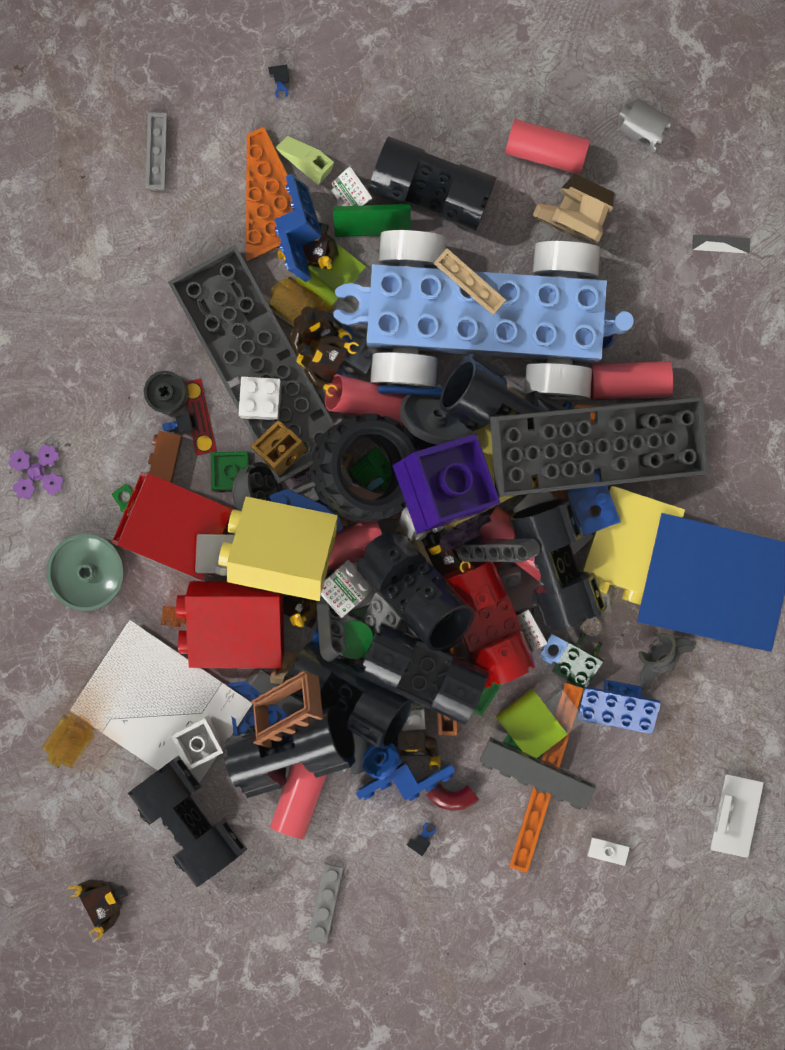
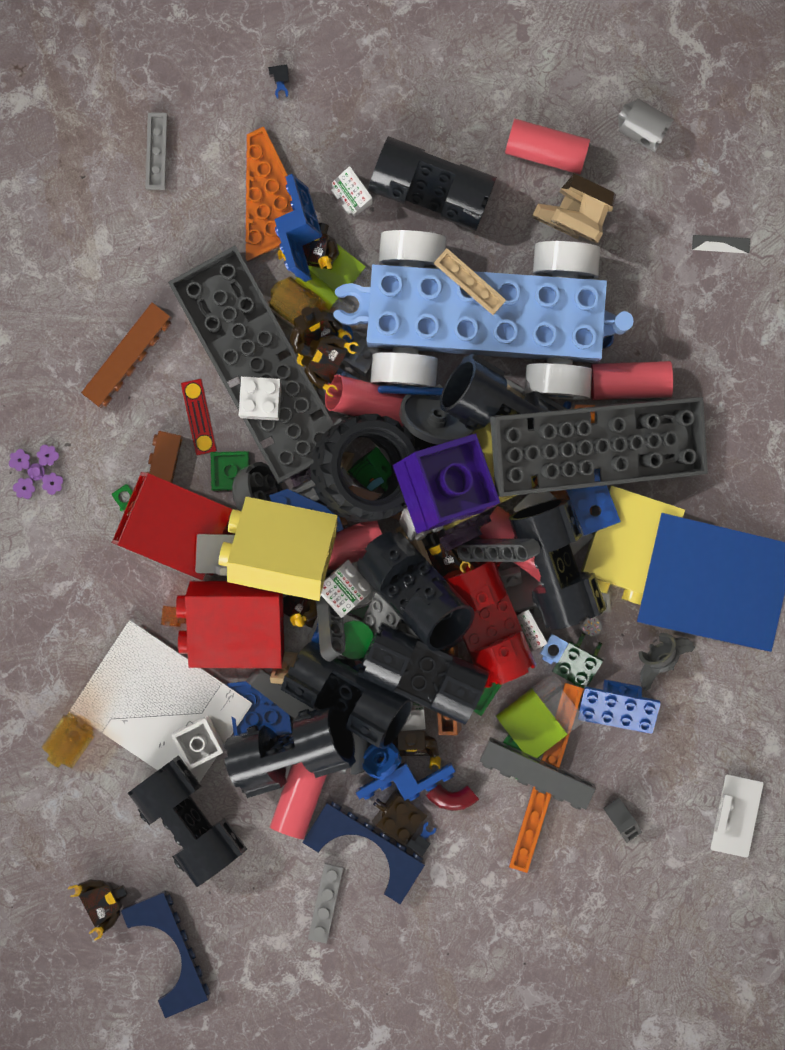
(85, 572): sand green dish -> none
(126, 355): none -> dark orange brick
(155, 389): pearl dark grey wheel -> none
(158, 913): none -> dark blue arch
(184, 423): black piece -> none
(279, 447): pearl gold brick -> none
(306, 158): yellowish green slope -> none
(312, 708): nougat window -> none
(335, 823): none -> dark blue arch
(370, 219): green tile -> none
(398, 818): none -> dark brown plate
(608, 851): white plate -> none
(622, 820): none -> dark grey tile

